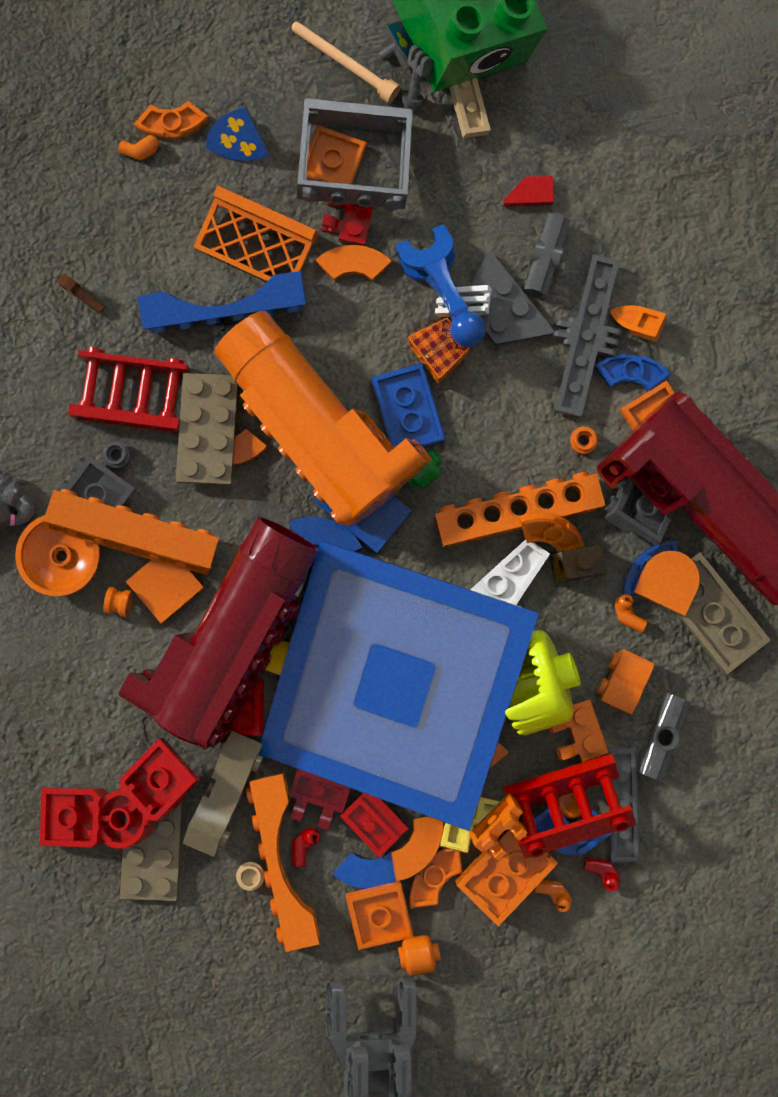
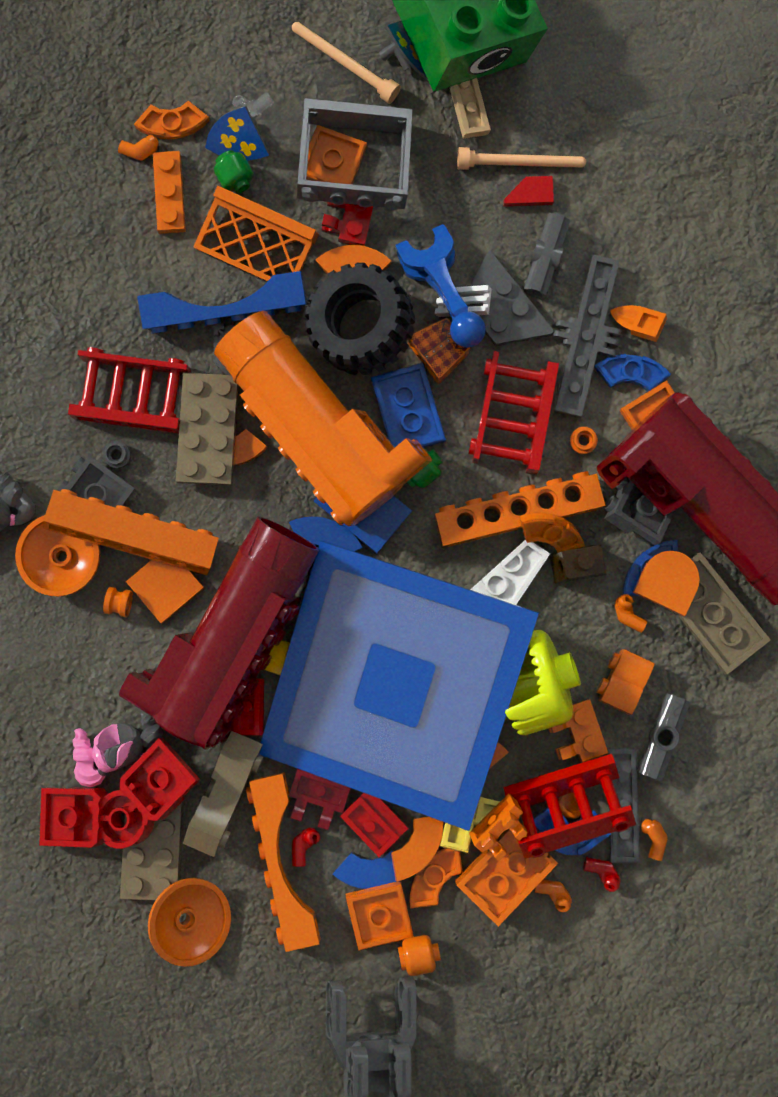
(74, 289): reddish brown bar -> none
(113, 749): none -> hair
(169, 192): none -> orange plate
(202, 930): none -> orange dish
(233, 171): none -> green head
(250, 876): tan plate -> none
(255, 107): none -> clear arm
(337, 296): none -> black tyre
(421, 67): dark grey hinge -> none
(468, 158): none -> light nougat piece
(534, 430): none -> red fence
(658, 837): none -> orange arm

